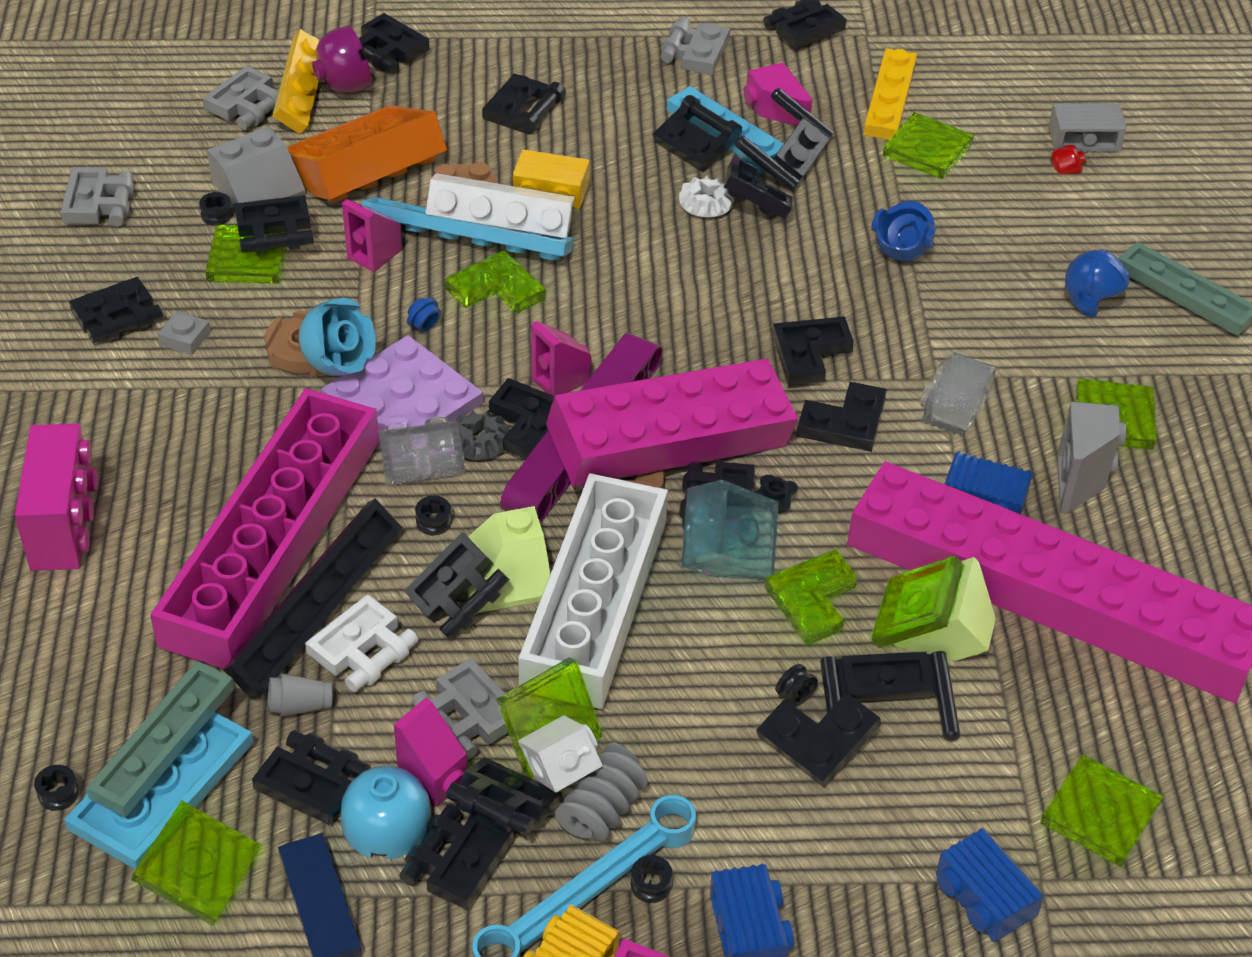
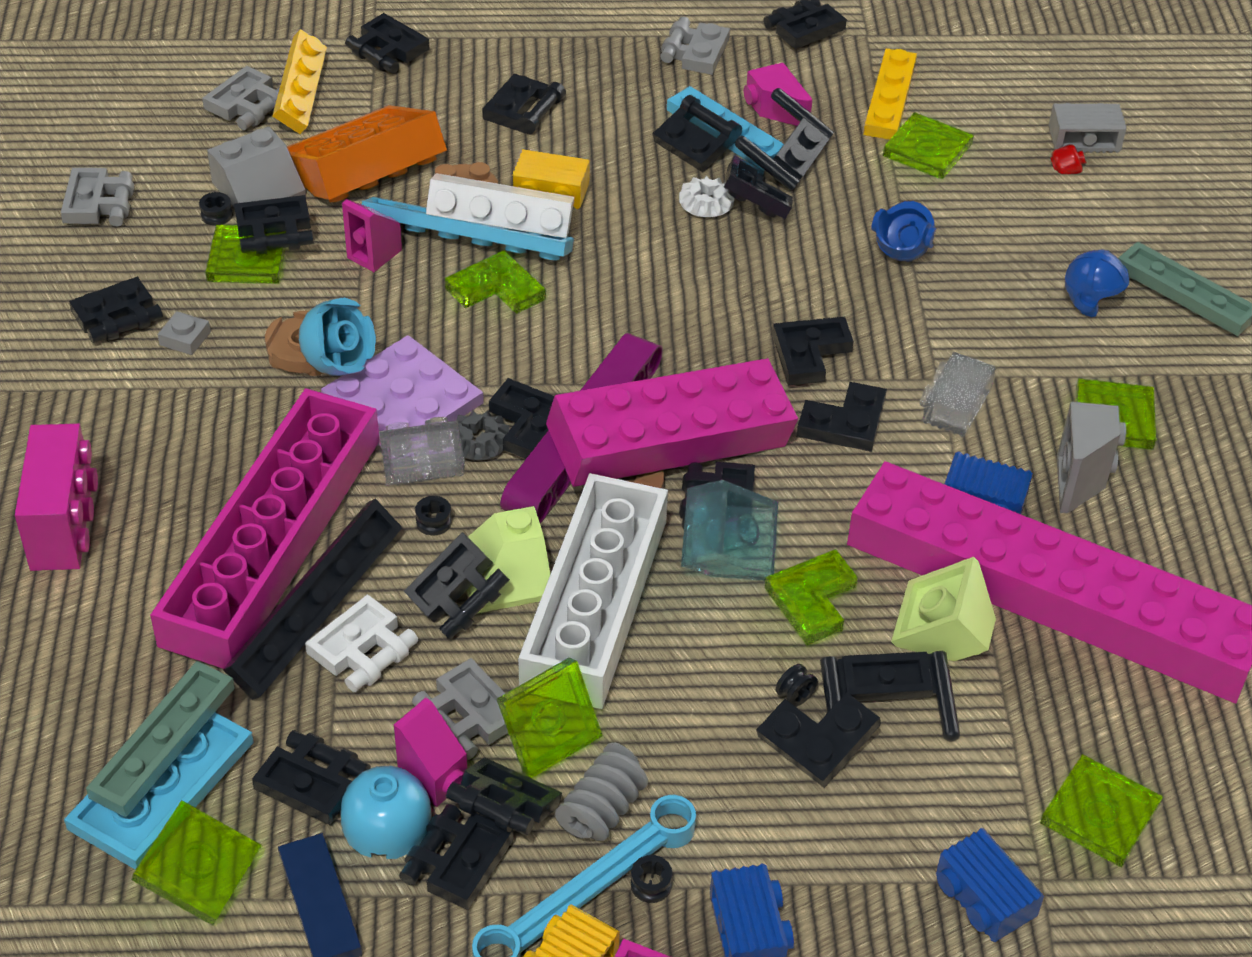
(64, 795): black bush -> none
(297, 695): light grey cone -> none
(341, 63): magenta cylinder -> none
(423, 314): blue plate -> none
(557, 360): dark pink slope -> none
(561, 753): white head -> none
(778, 490): black plate -> none
(917, 601): clear neon green tile -> none

